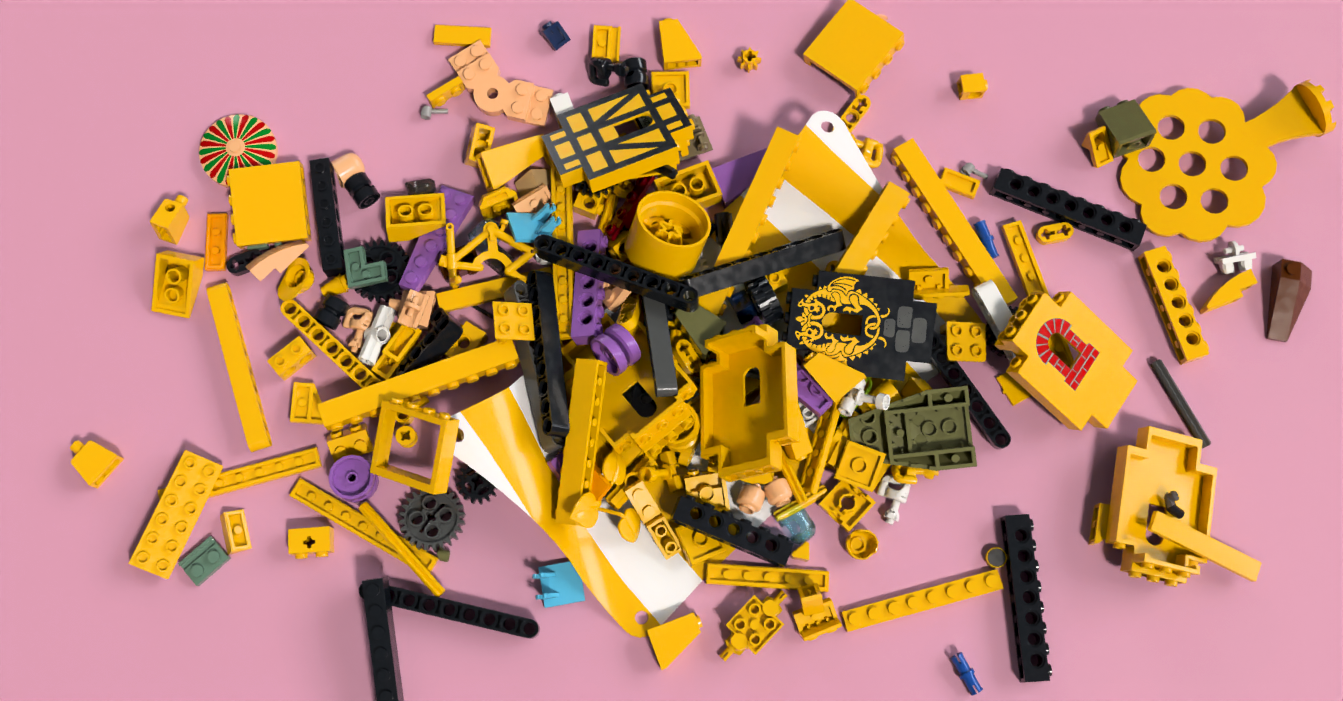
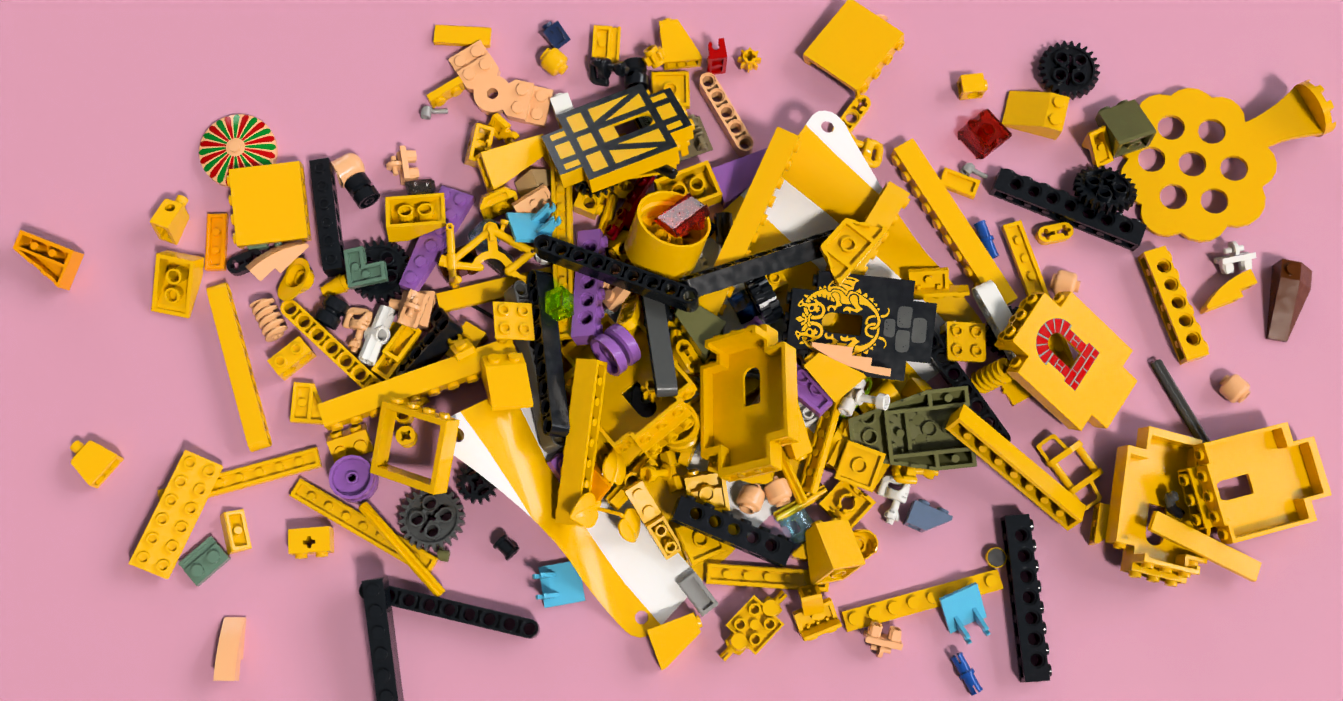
(52, 259): none -> light orange wedge
(230, 649): none -> light nougat slope
(267, 319): none -> light nougat piece
(401, 163): none -> light nougat hips
(461, 347): none -> yellow plate
(502, 129): none -> yellow plate
(506, 381): none -> yellow slope
(506, 547): none -> black bush
(554, 61): none -> yellow head
(559, 303): none -> clear neon green brick
(649, 391): none -> yellow gear
(654, 56): none -> yellow gear
(683, 216): none -> clear red slope
(698, 593): none -> light grey tile
(717, 58): none -> red hinge
(725, 106): none -> light nougat beam
(832, 551): none -> yellow slope
(844, 355): none -> light nougat slope
(849, 246): none -> yellow wing
(882, 642): none -> light nougat hips
(924, 517): none -> sand blue slope
(964, 608): none -> medium azure plate
(983, 134): none -> clear red slope
(991, 376): none -> yellow piece
(1016, 467): none -> yellow brick
(1036, 112): none -> yellow slope
(1053, 463): none -> yellow bar
(1065, 281): none -> light nougat head
(1085, 73): none -> black gear
(1104, 190): none -> black gear
(1234, 388): none -> light nougat head
(1281, 477): none -> yellow panel

